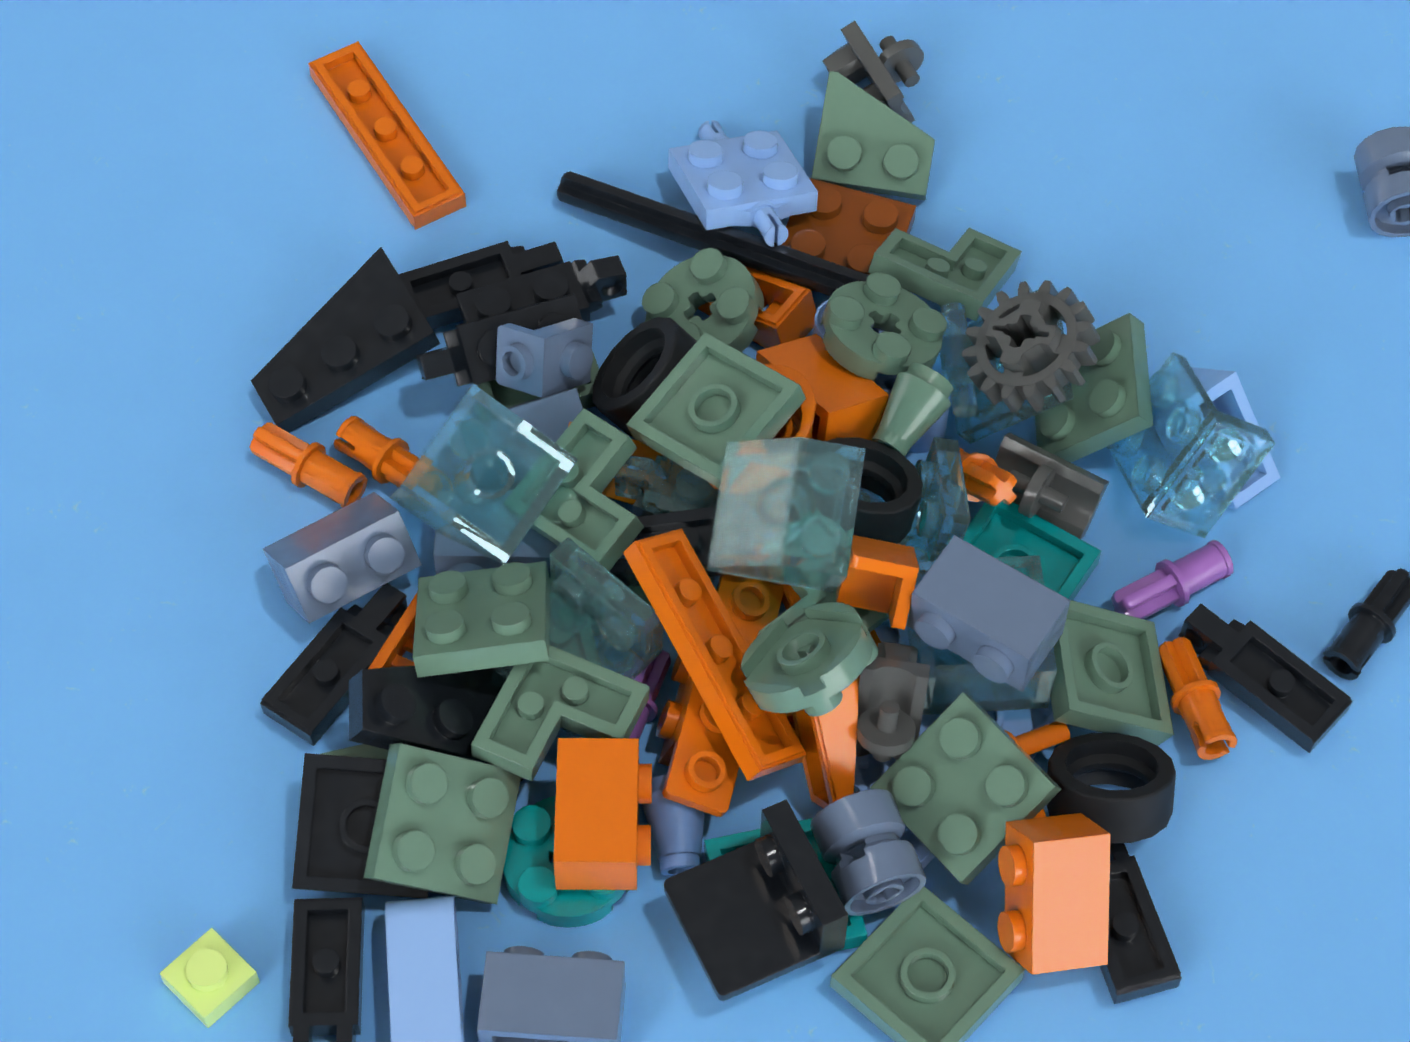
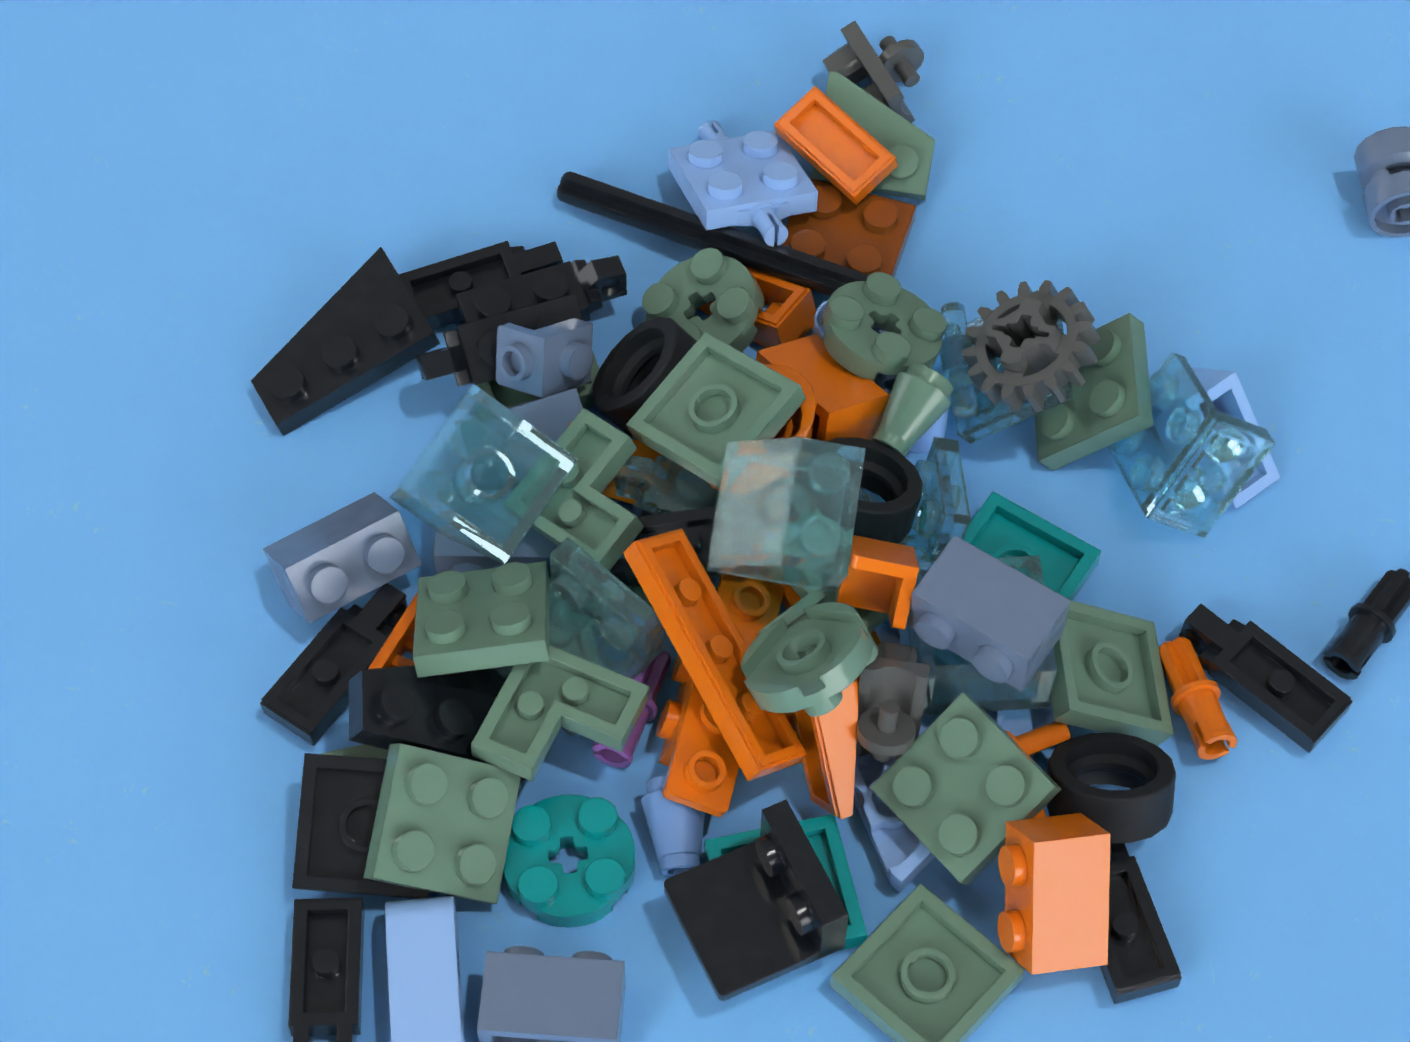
(209, 977): yellowish green plate -> none
(308, 464): orange axle -> none
(384, 456): orange axle -> none
(387, 135): orange tile -> none
(598, 814): orange brick -> none
(835, 145): none -> orange tile
(864, 843): sand blue wheel -> none
(965, 275): sand green plate -> none
(986, 480): orange axle -> none
(1051, 485): dark grey hips -> none
(1174, 581): medium lavender axle -> none

